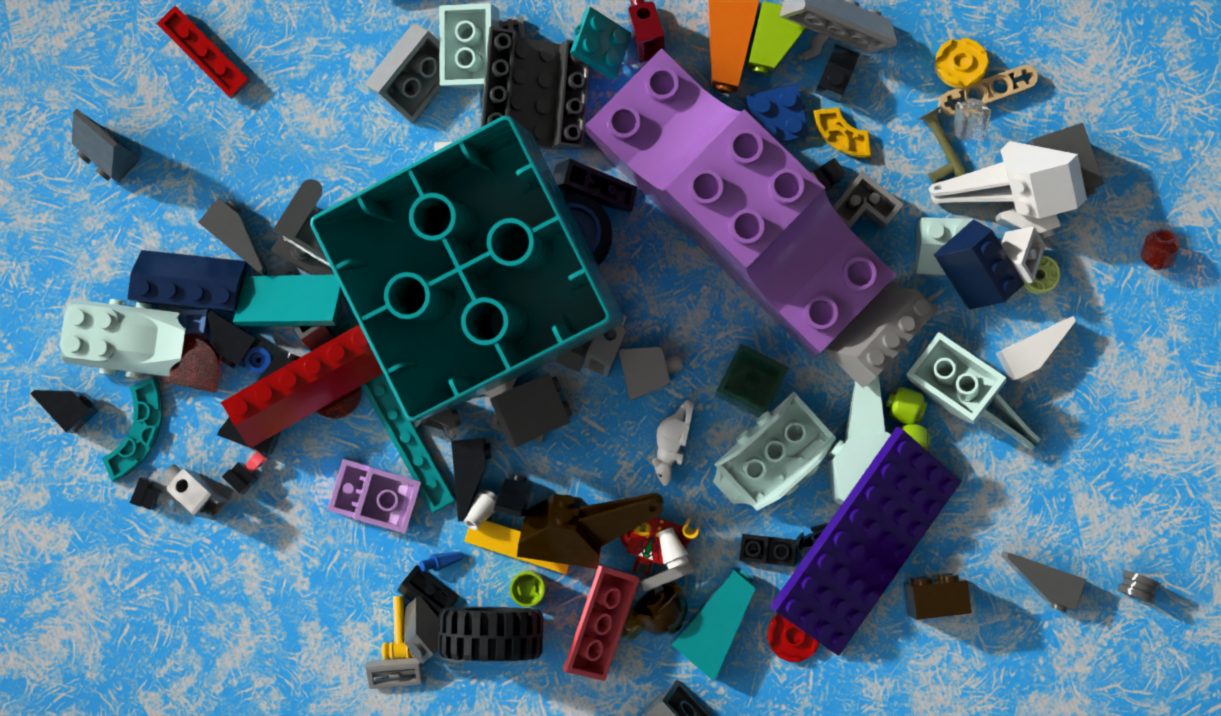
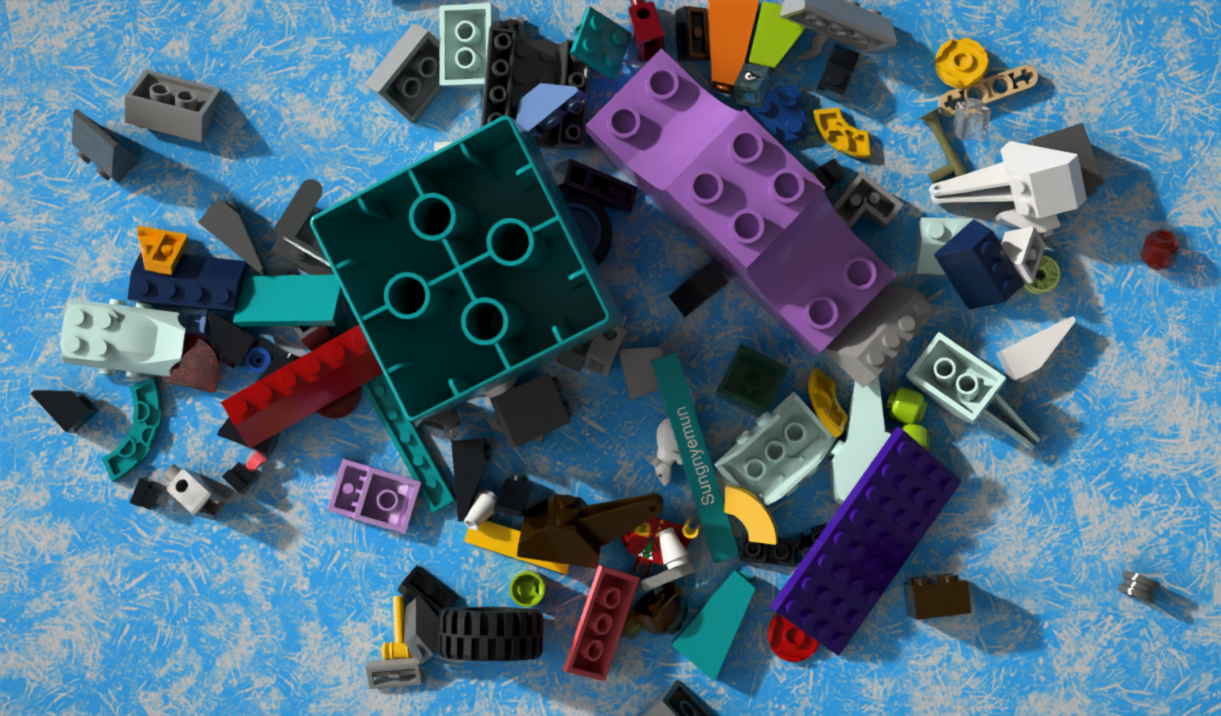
(161, 248): none -> light orange wing
(171, 105): none -> light grey slope
(203, 52): red plate -> none
(440, 561): blue bar -> none
(546, 106): none -> medium blue slope
(692, 34): none -> black slope
(694, 456): none -> teal tile
(698, 289): none -> black slope
(752, 85): none -> clear light blue brick
(752, 513): none -> yellow tile
(825, 403): none -> yellow tile
(1050, 583): dark grey slope -> none

